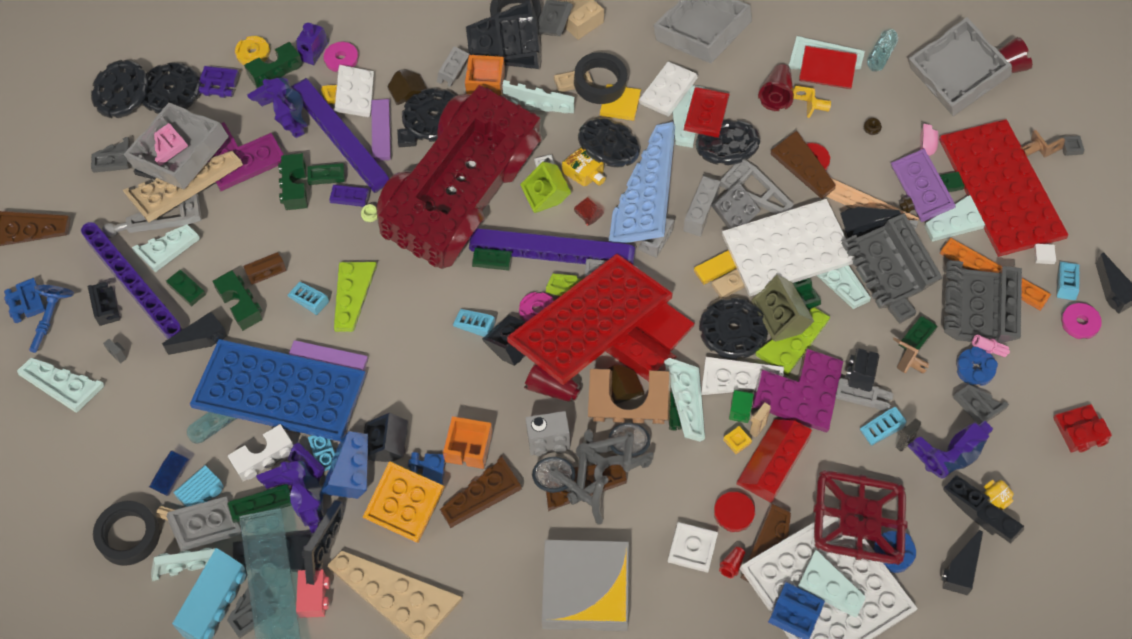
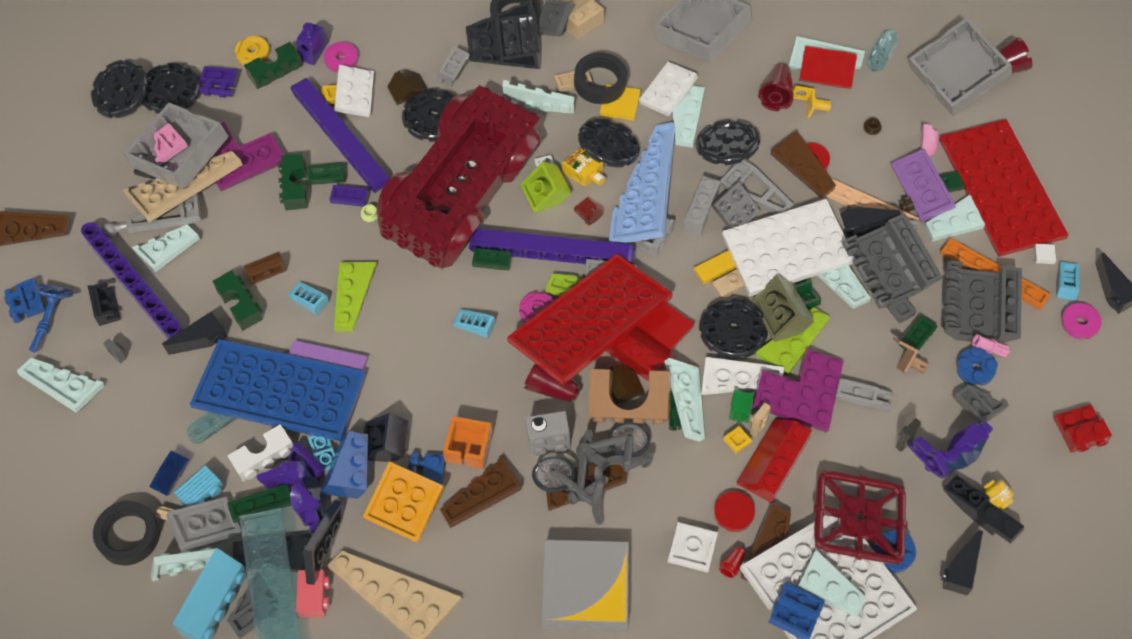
(111, 158): dark grey wing -> none
(185, 287): dark green plate -> none
(286, 104): dark purple hips -> none
(381, 130): medium lavender tile -> none
(405, 138): black tile -> none
(485, 71): orange piece -> none
(497, 340): black slope -> none
(706, 112): red tile -> none
(862, 369): black brick -> none
(893, 418): medium azure slope -> none
(1039, 144): medium nougat bracket -> none
(1073, 146): dark grey plate -> none

